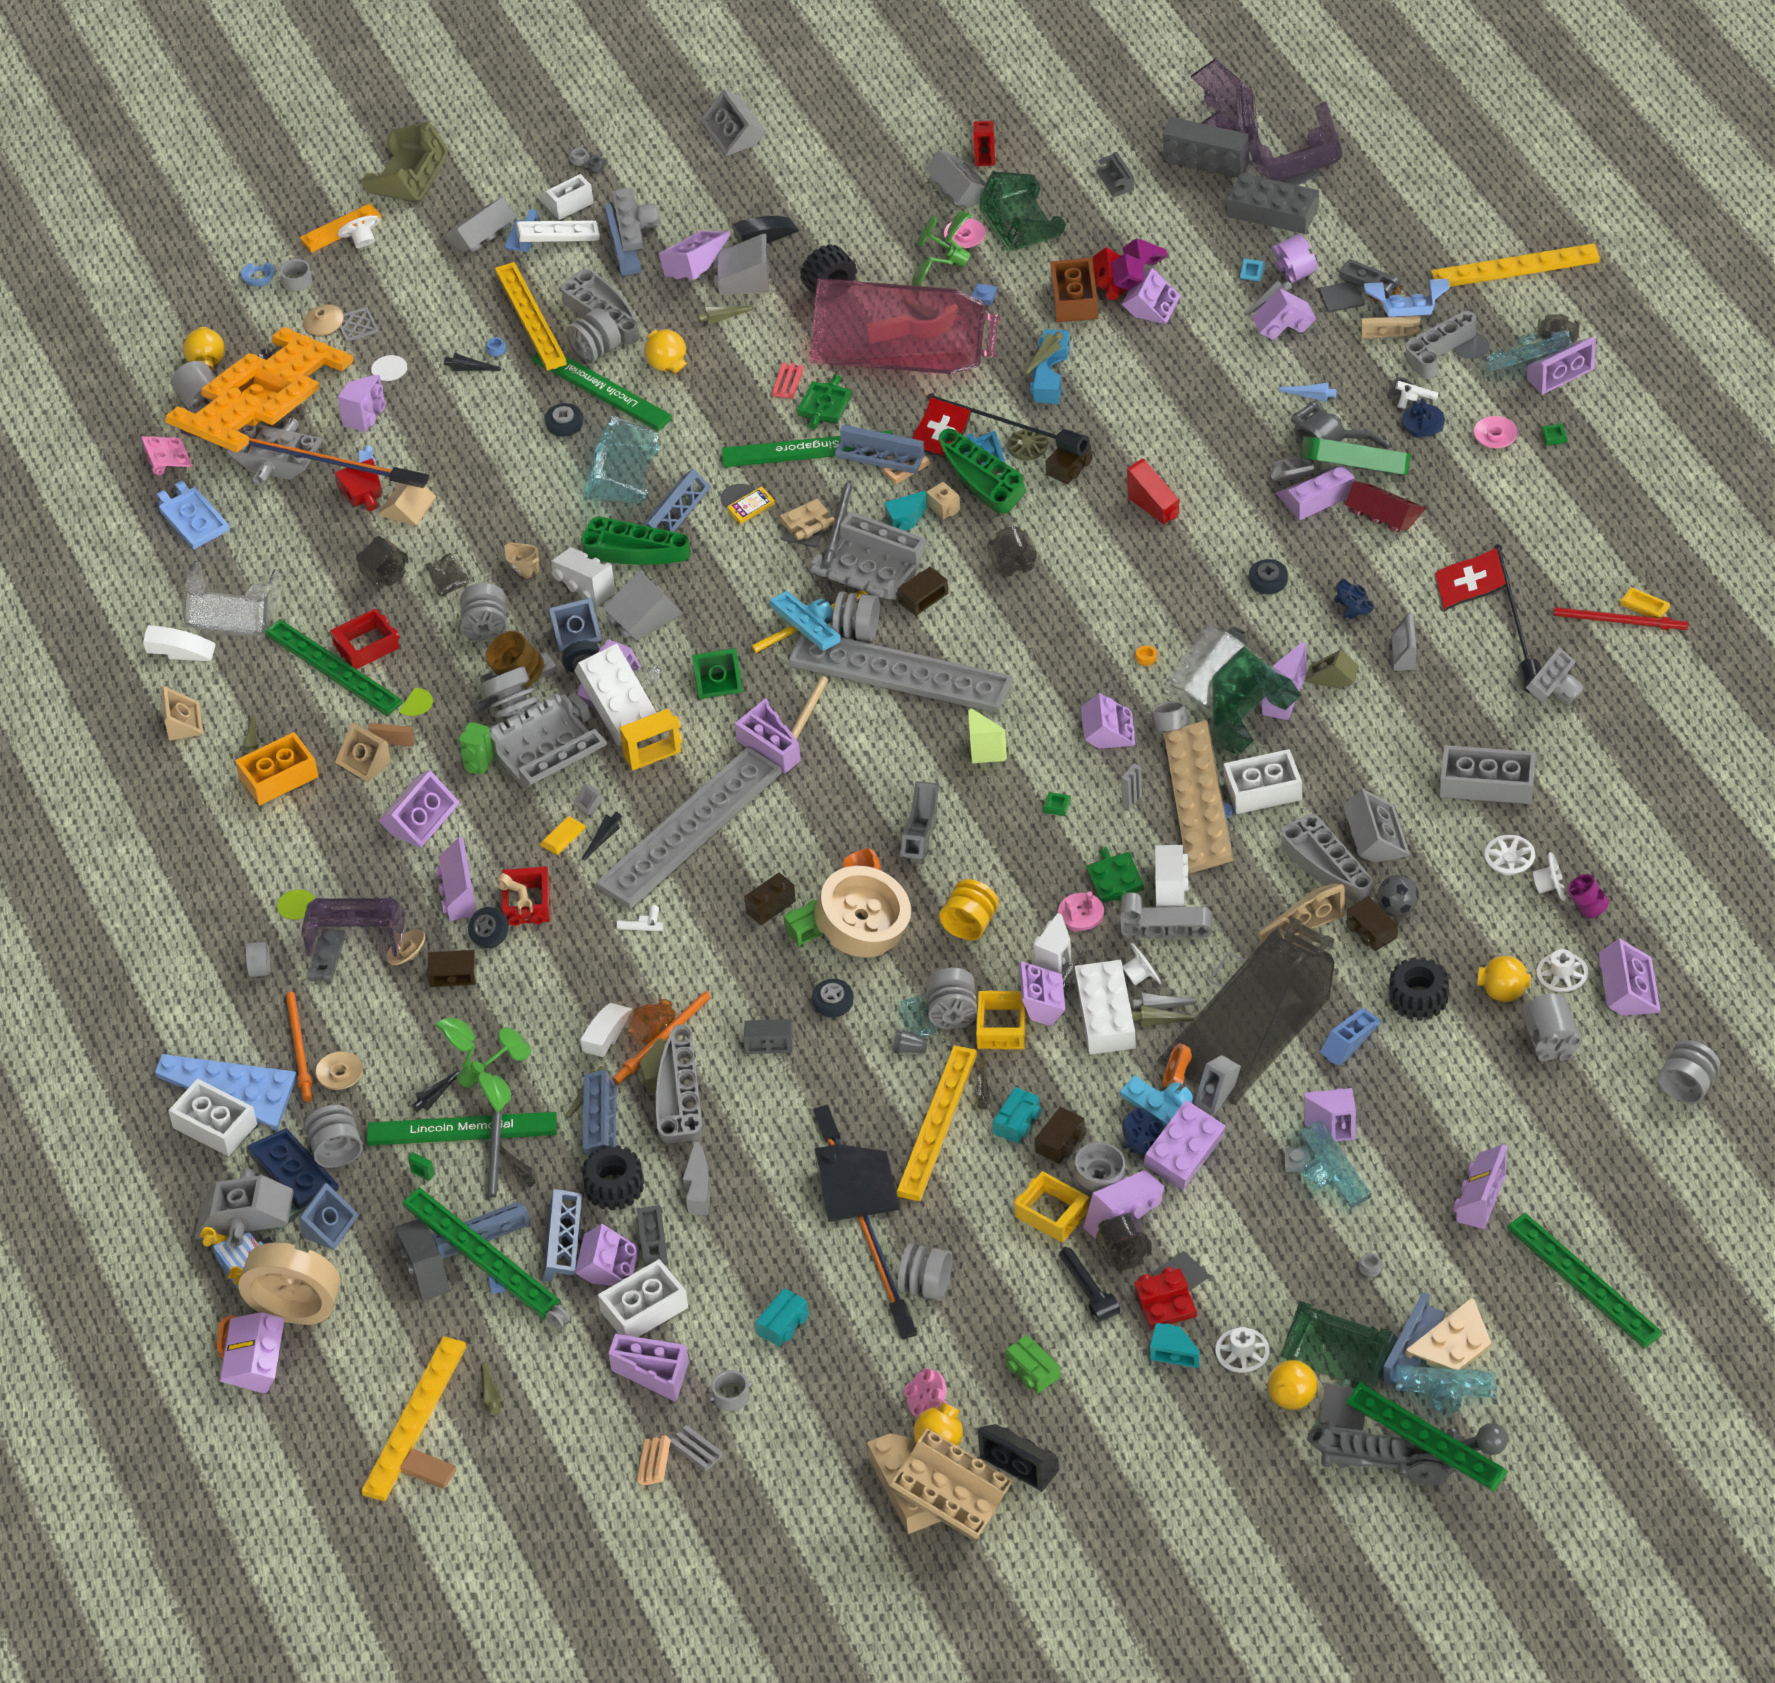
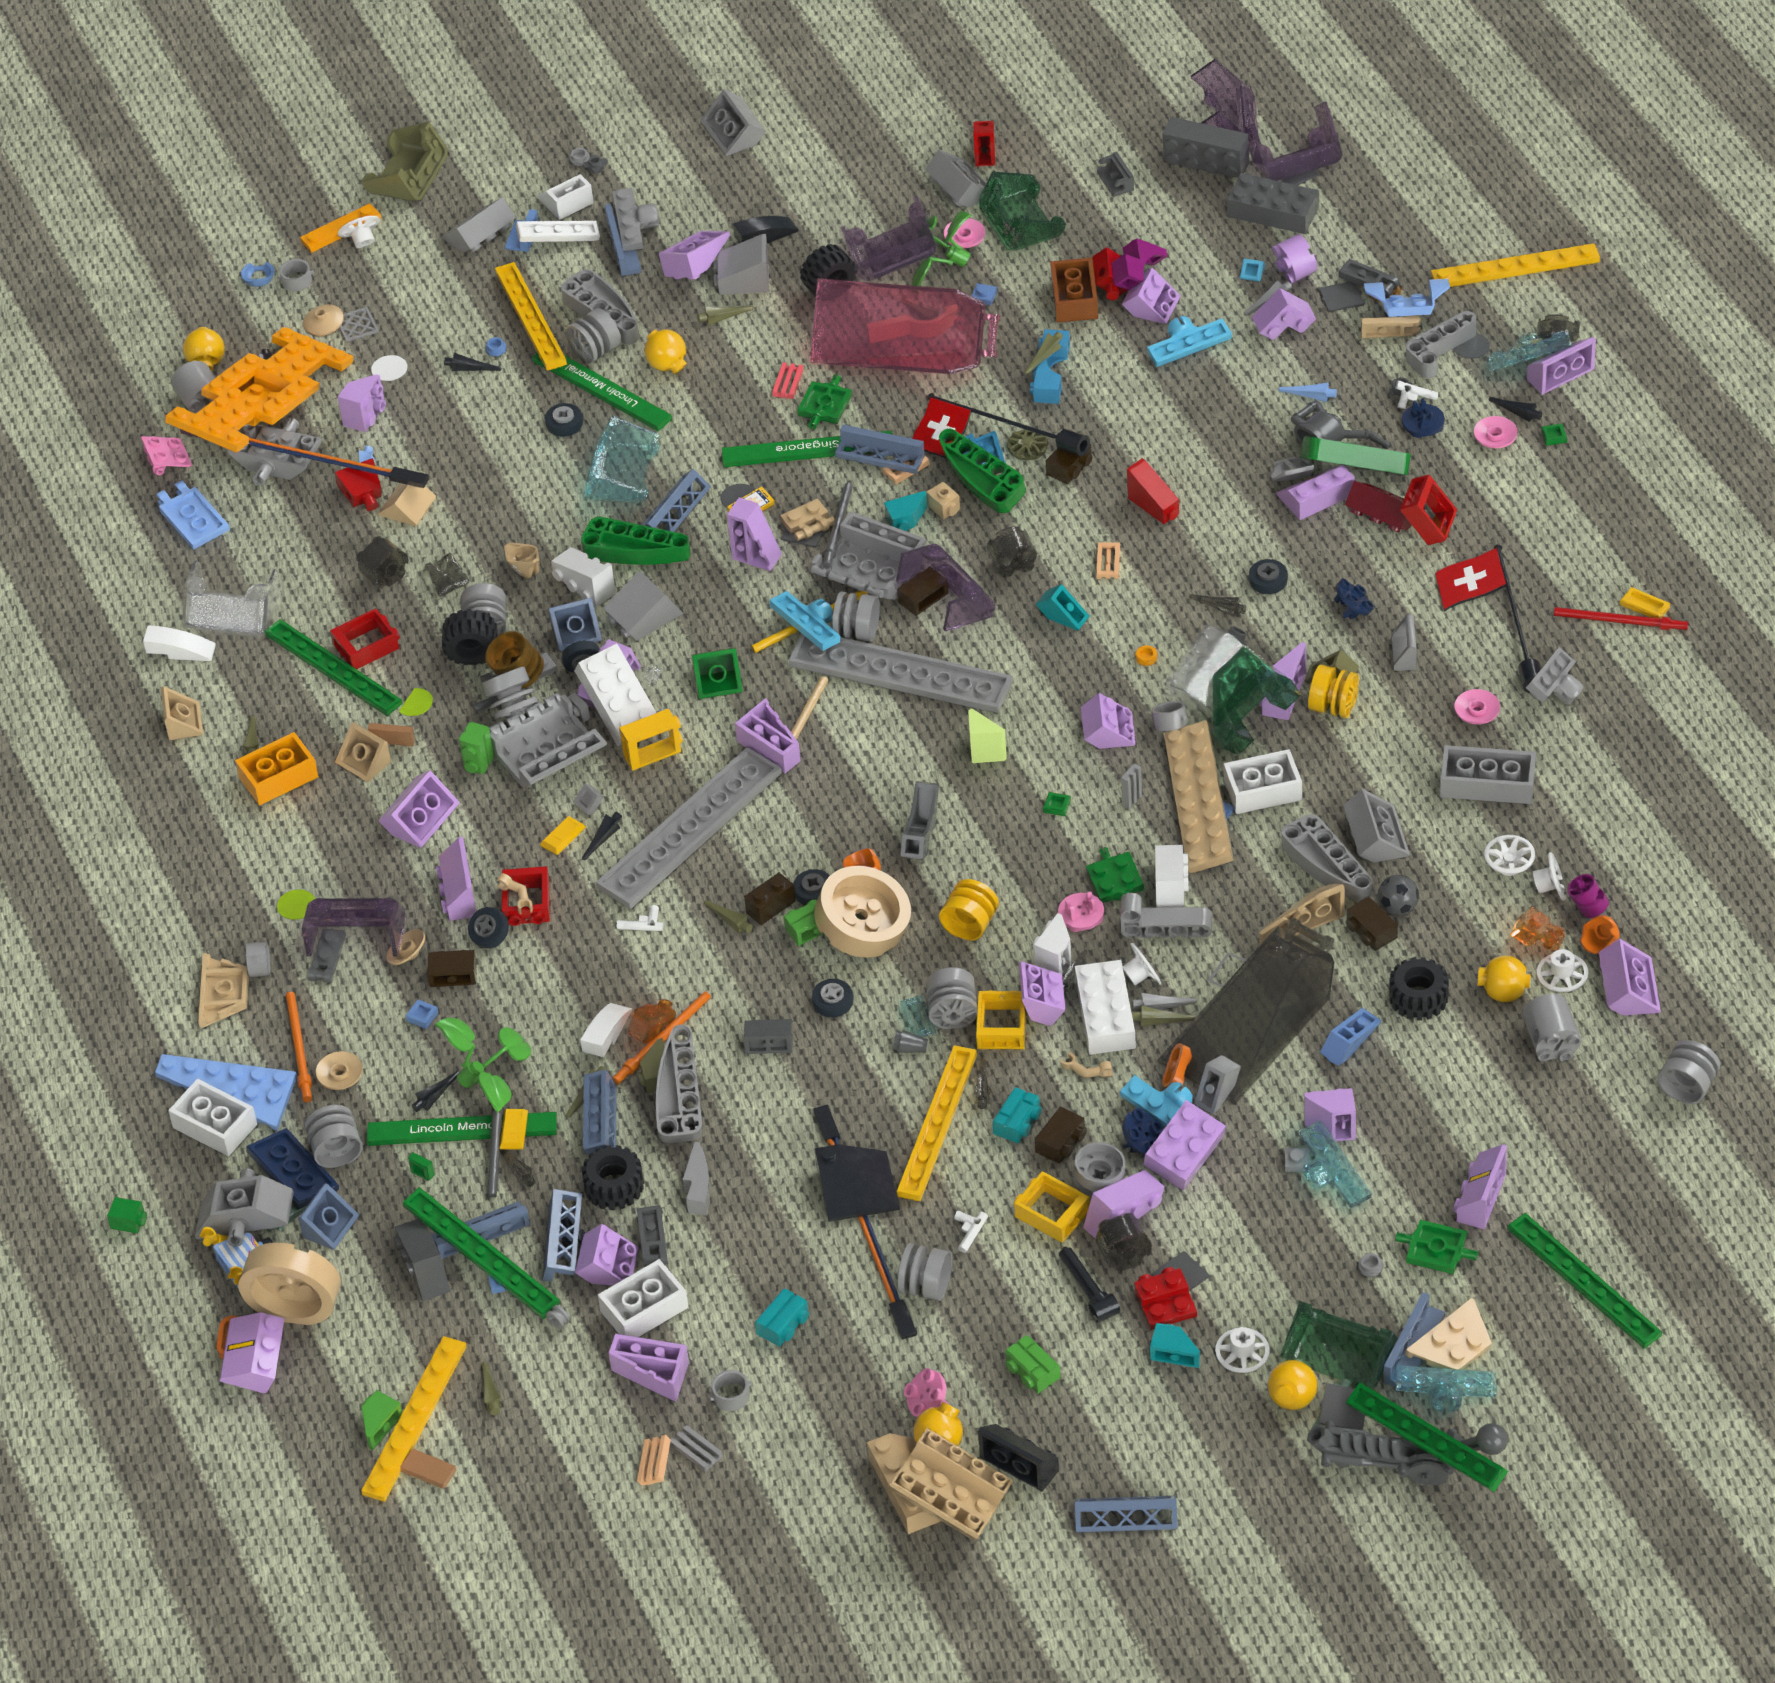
(126, 1215): none -> green brick
(222, 990): none -> tan wing
(379, 1417): none -> bright green slope
(422, 1014): none -> medium blue plate
(468, 636): none -> black tyre
(513, 1129): none -> yellow tile
(736, 920): none -> olive piece
(751, 535): none -> lavender wedge
(809, 885): none -> wheel
(892, 248): none -> clear purple windscreen
(970, 1228): none -> white hose
(972, 601): none -> clear purple windscreen
(1062, 607): none -> teal slope
(1103, 1070): none -> tan arm
(1107, 574): none -> light nougat tile
(1125, 1503): none -> sand blue fence
(1187, 340): none -> medium azure plate
(1228, 605): none -> clear smoke piece
(1331, 690): none -> yellow wheel
(1426, 490): none -> red window
(1436, 1246): none -> green plate
(1477, 699): none -> bright pink dish
(1523, 410): none -> black piece
(1537, 926): none -> clear orange brick
(1599, 934): none -> orange hair

